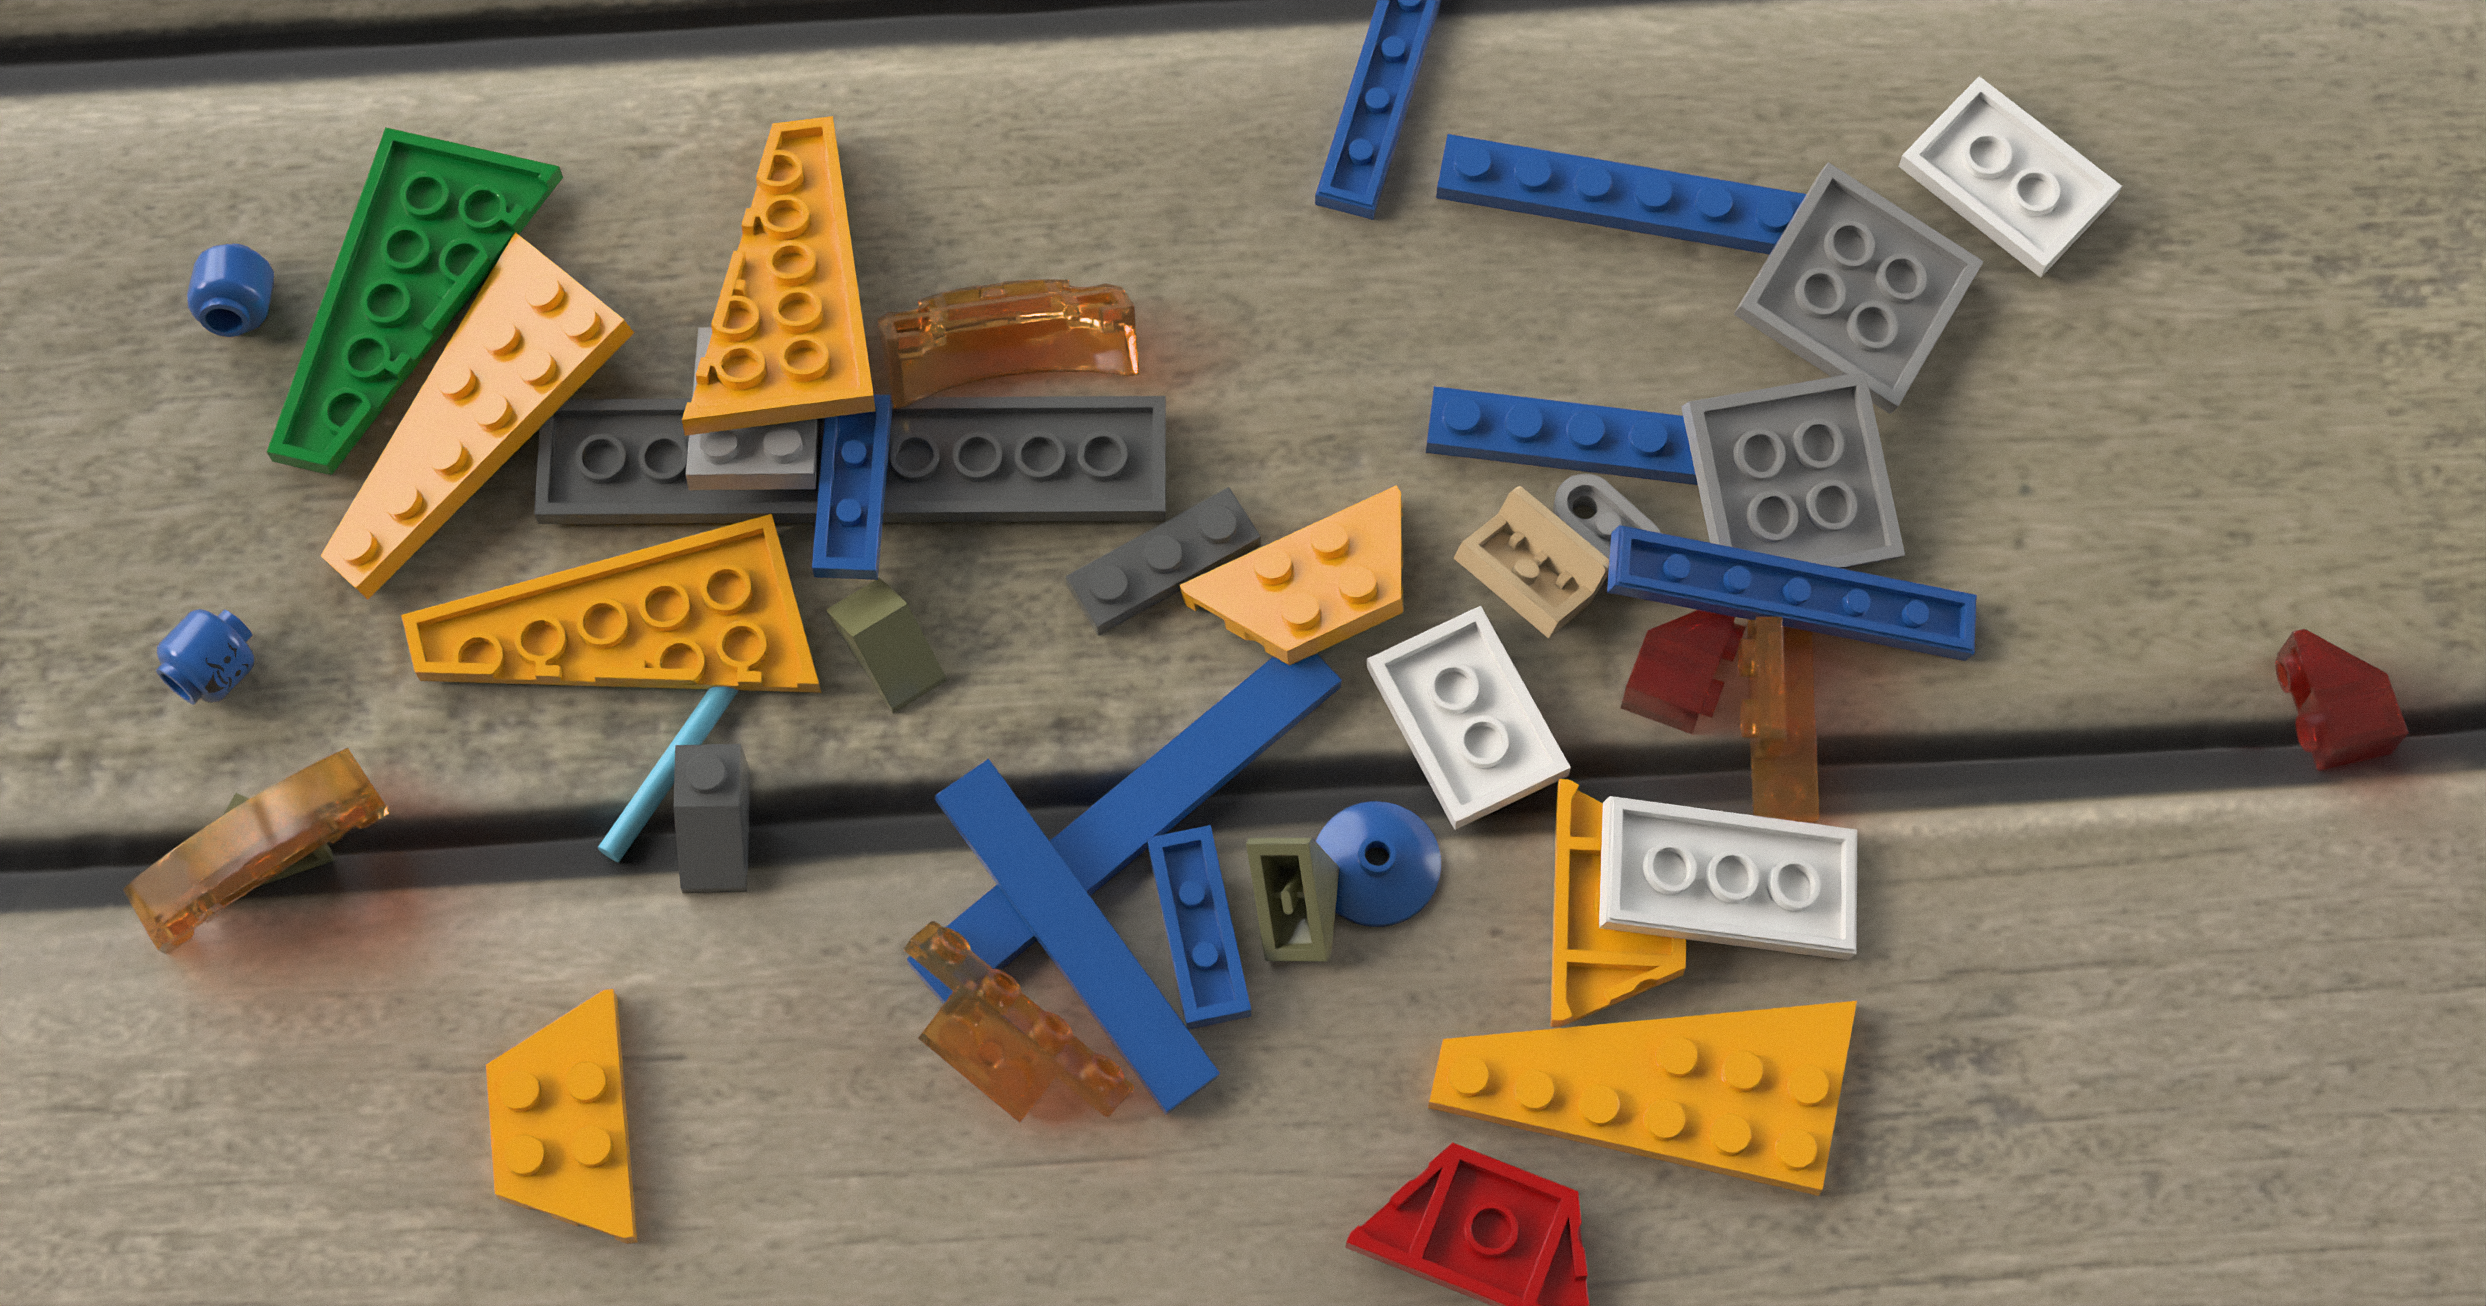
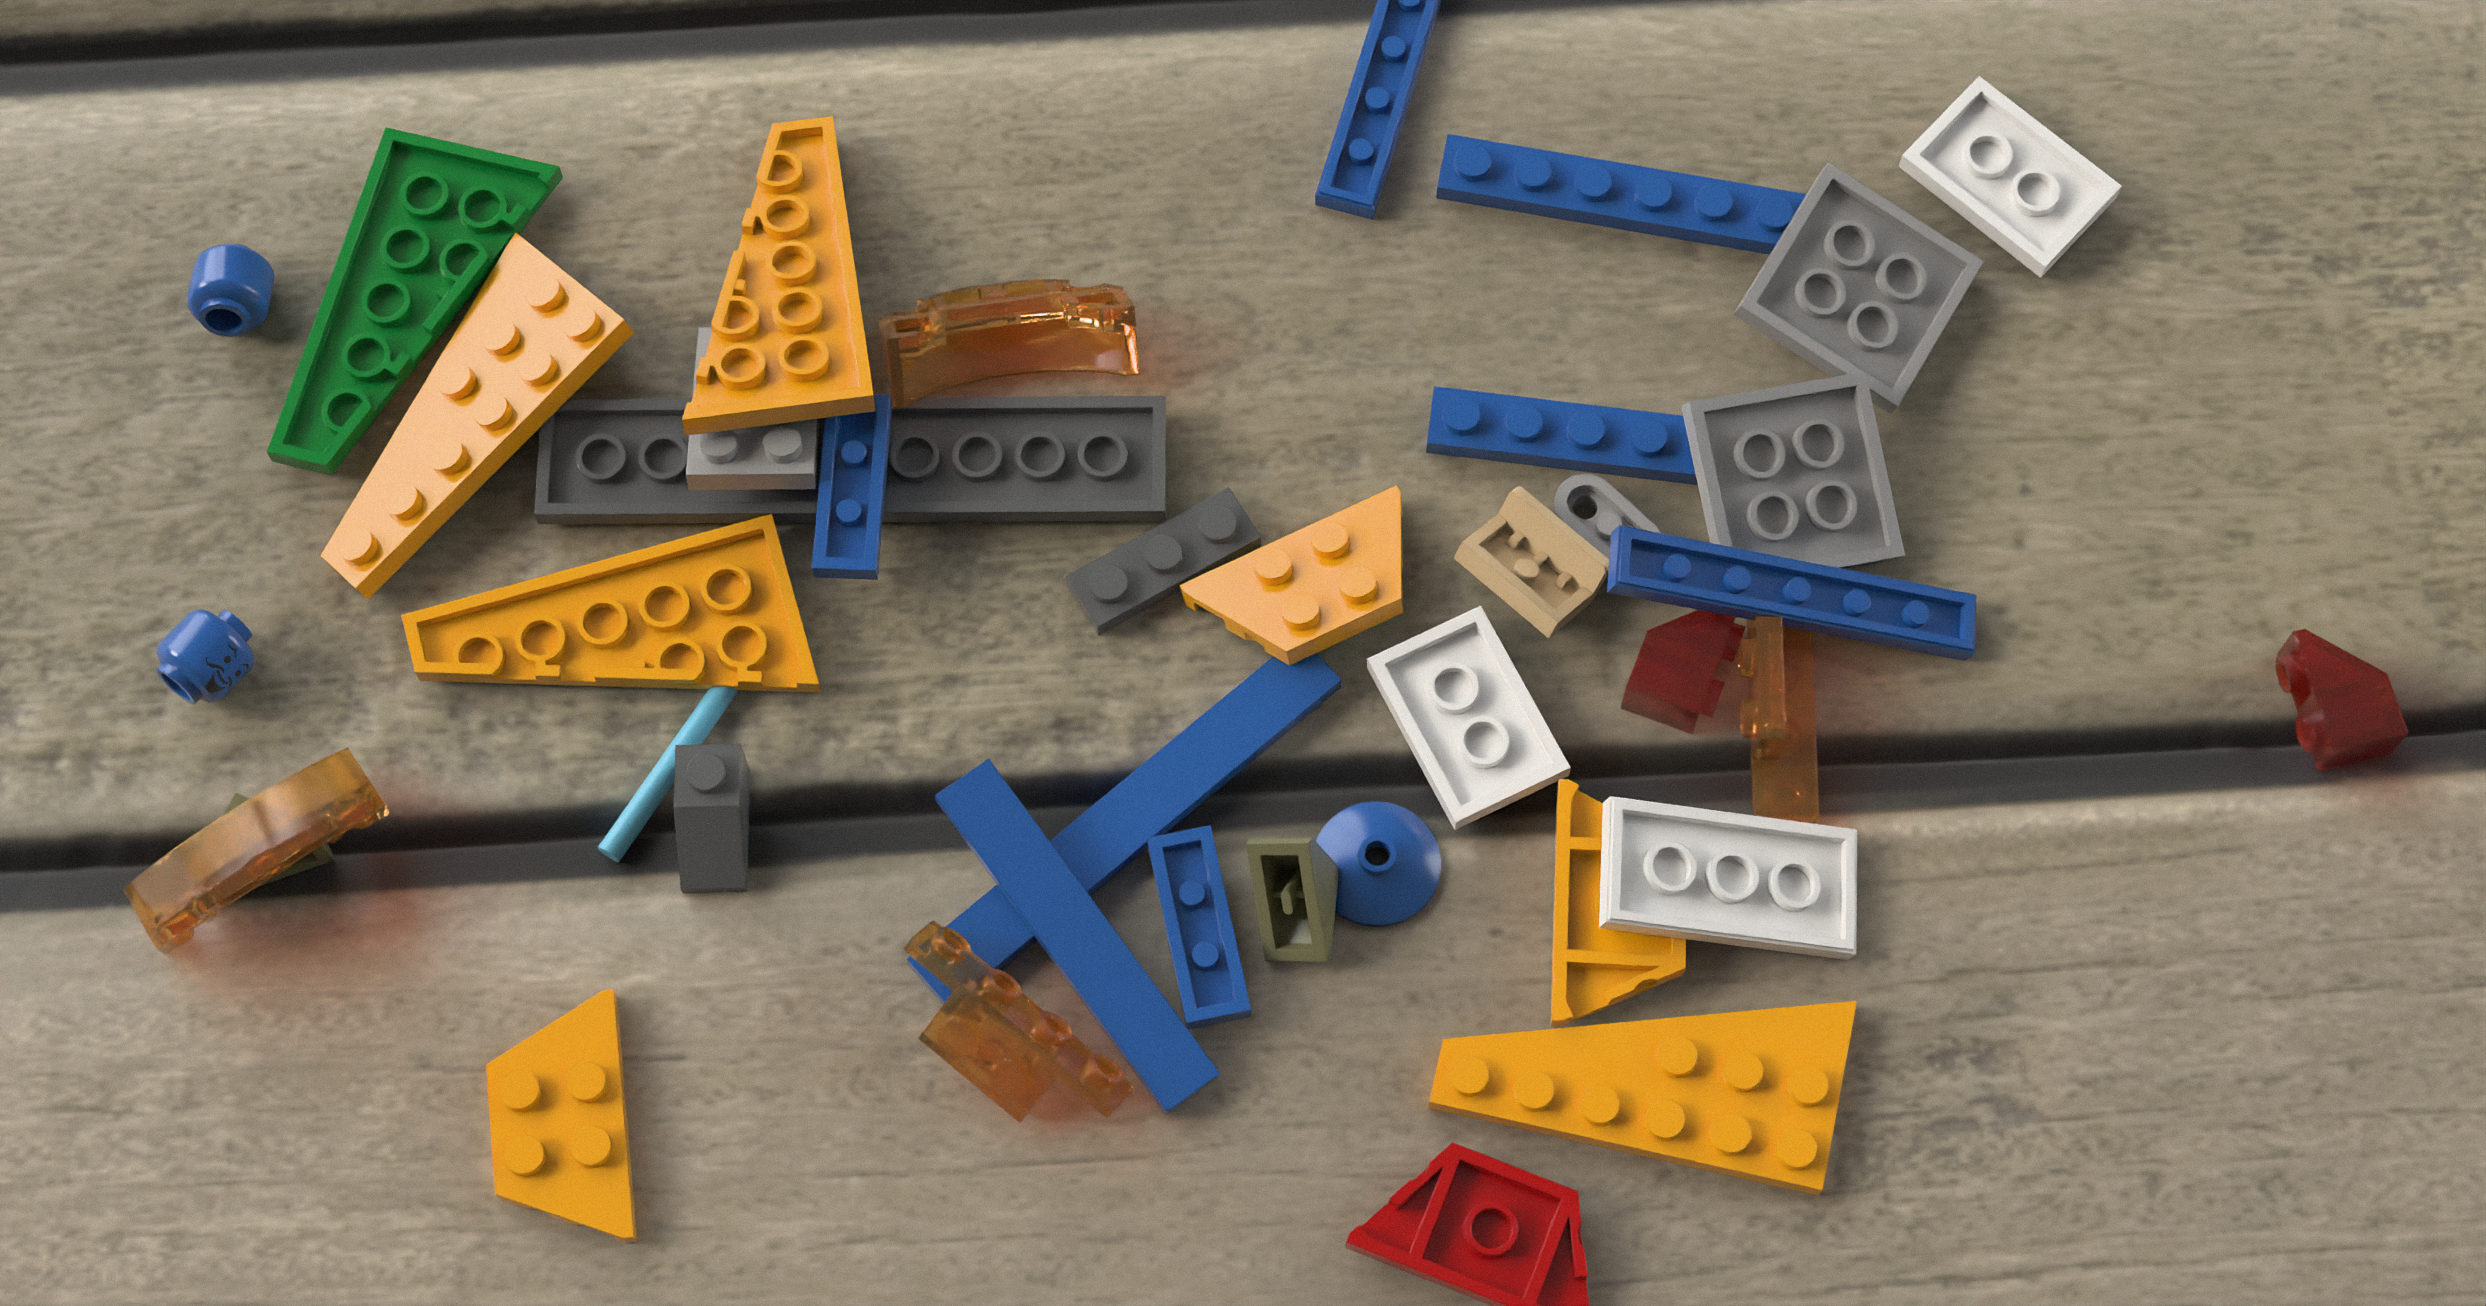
(887, 643): olive slope -> none

